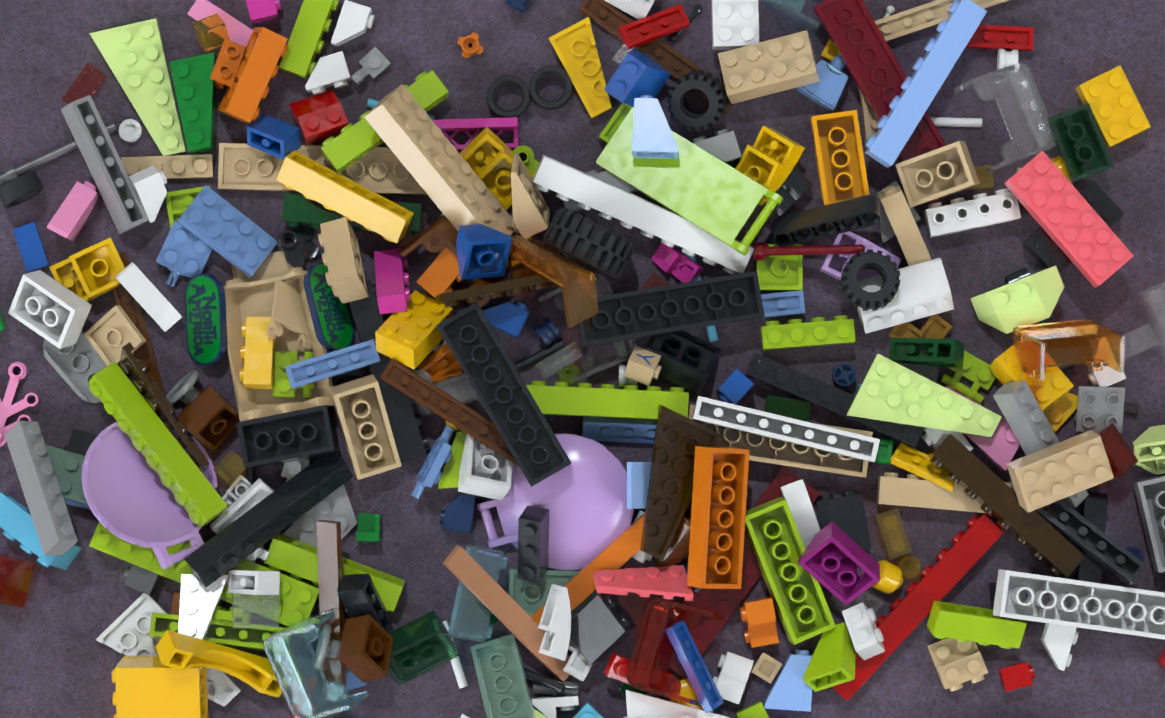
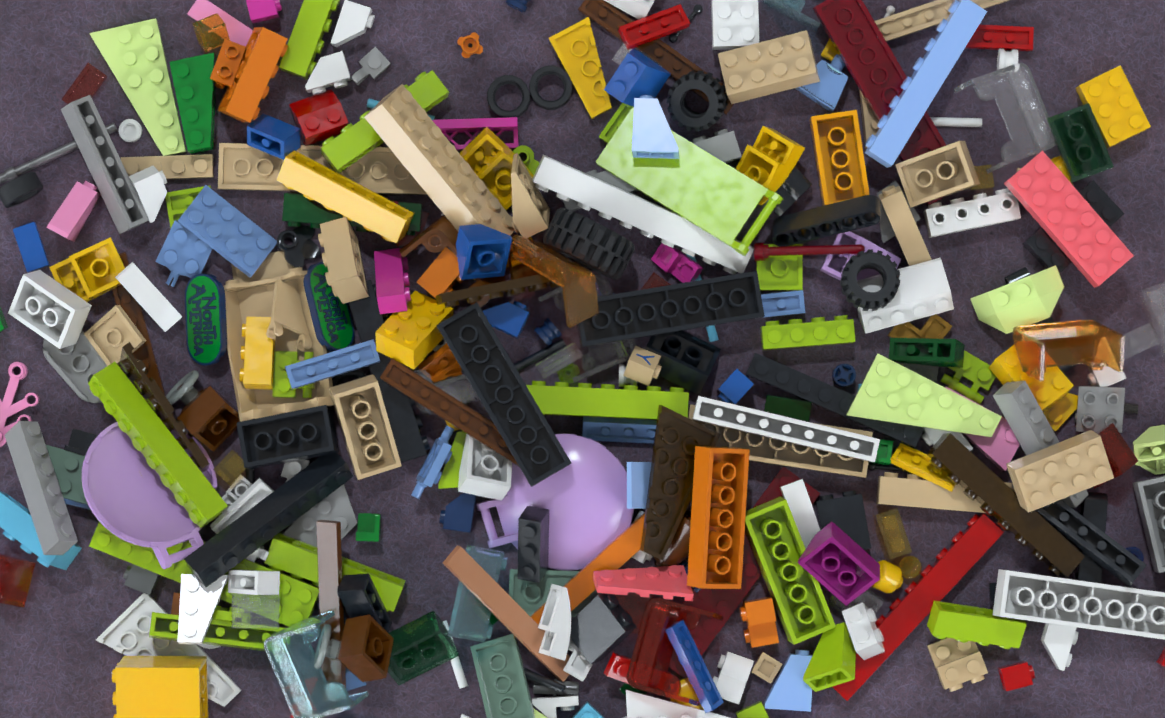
(185, 651): yellow arch -> none
(872, 466): none -> black hinge

